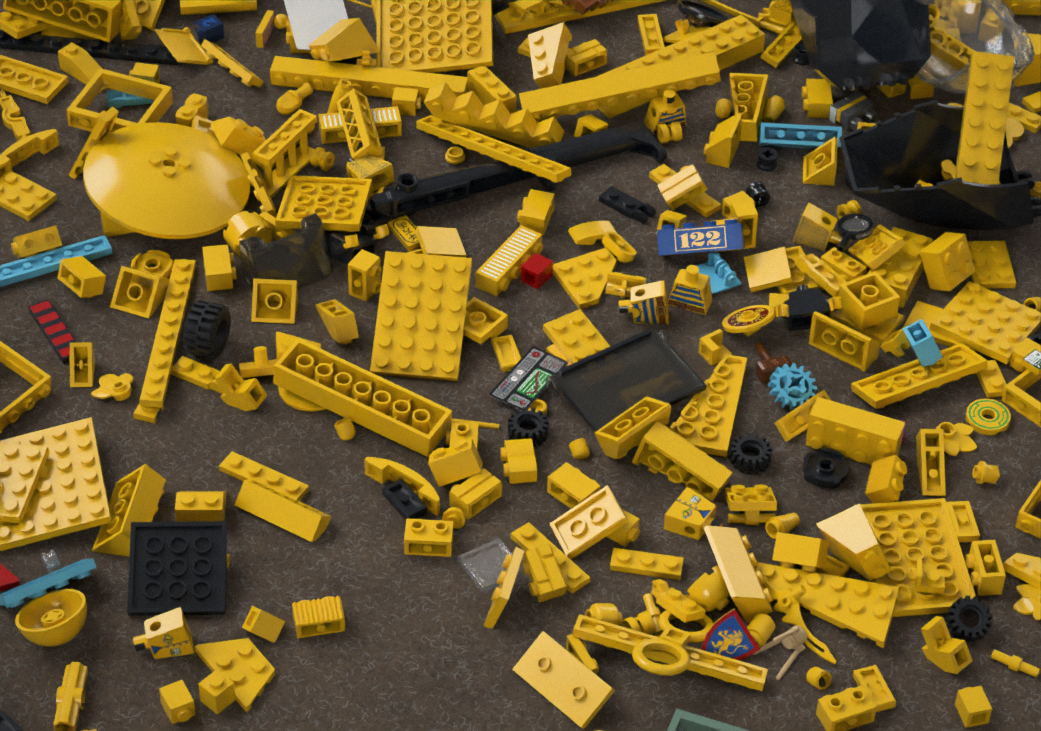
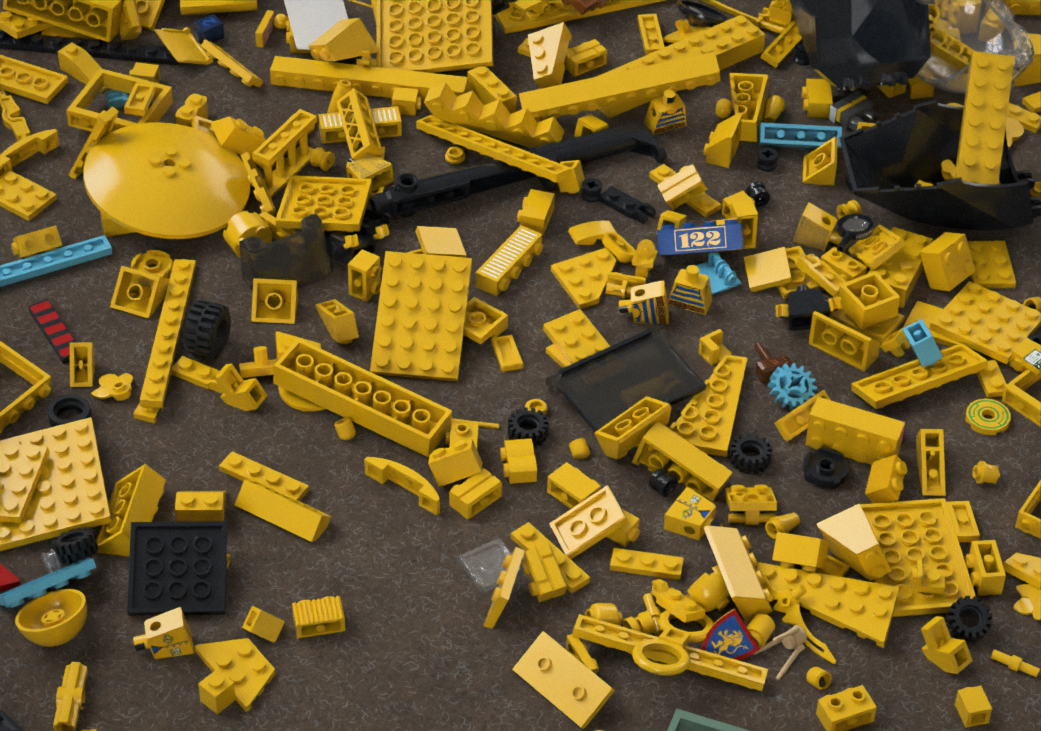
(67, 402): none -> black tyre
(75, 545): none -> black tyre
(81, 277): yellow brick -> none
(139, 99): none -> yellow plate
(177, 702): yellow brick -> none
(218, 267): yellow brick -> none
(293, 99): yellow arm -> none
(404, 500): black plate -> none
(405, 232): yellow tile -> none
(428, 537): yellow brick -> none
(456, 515): yellow plate -> none
(527, 378): sticker -> none
(536, 270): red brick -> none
(574, 182): none -> yellow brick
(591, 189): none -> black wheel
(644, 257): none -> yellow hips
(663, 482): none -> black wheel
(669, 132): yellow wheel -> none
(748, 319): yellow shield -> none
(775, 299): yellow tile -> none
(875, 686): yellow plate -> none
(957, 438): yellow plate -> none

